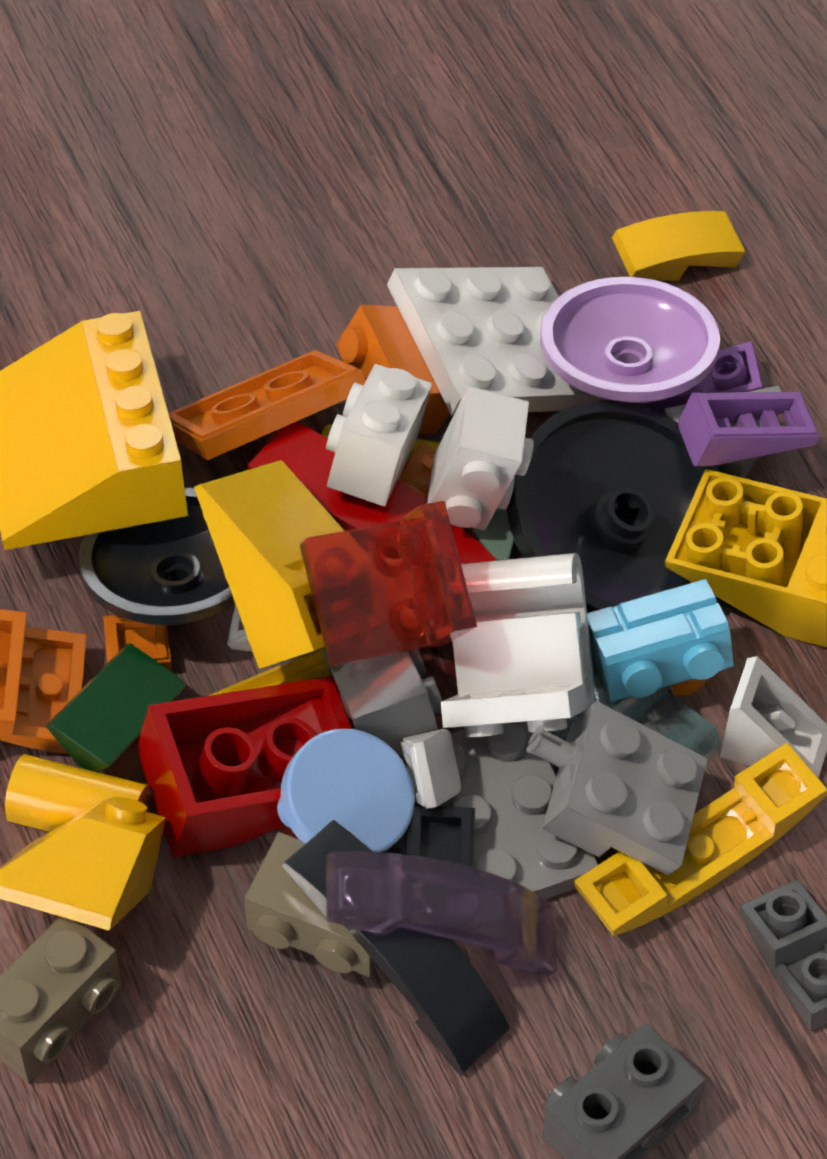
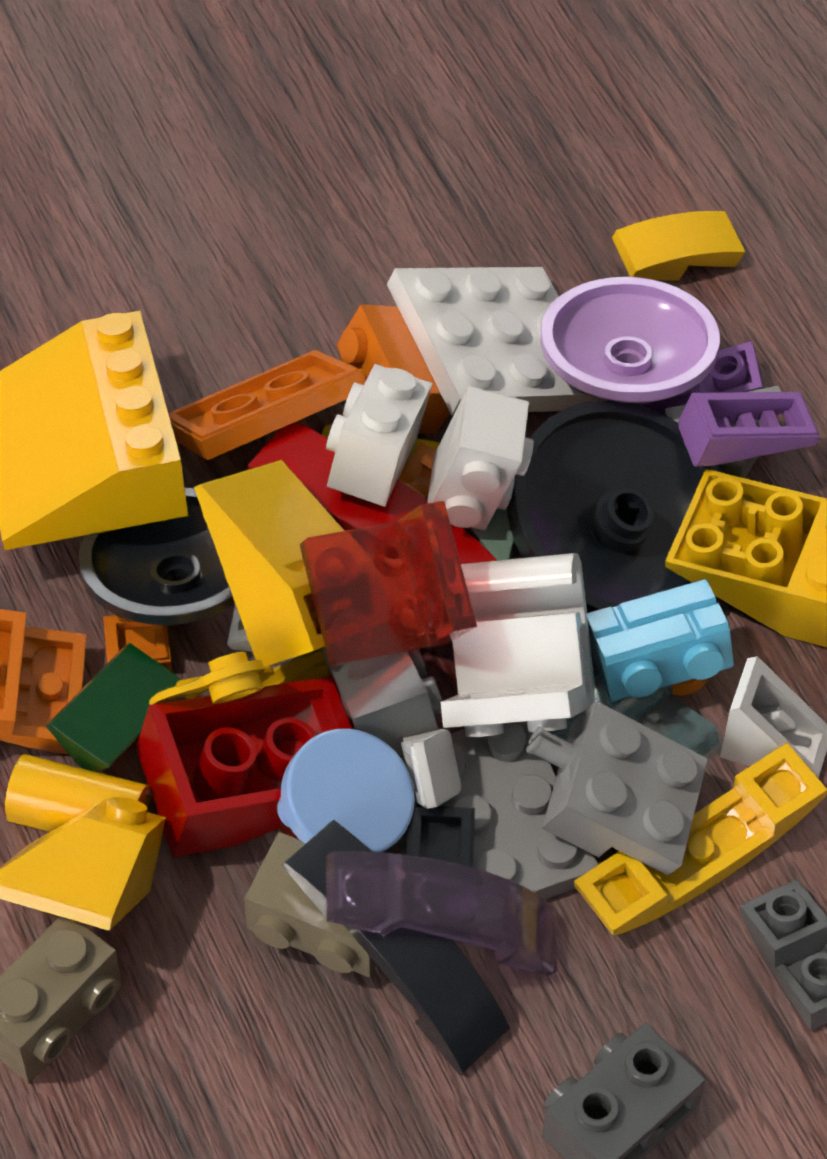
(229, 680): none -> yellow plate

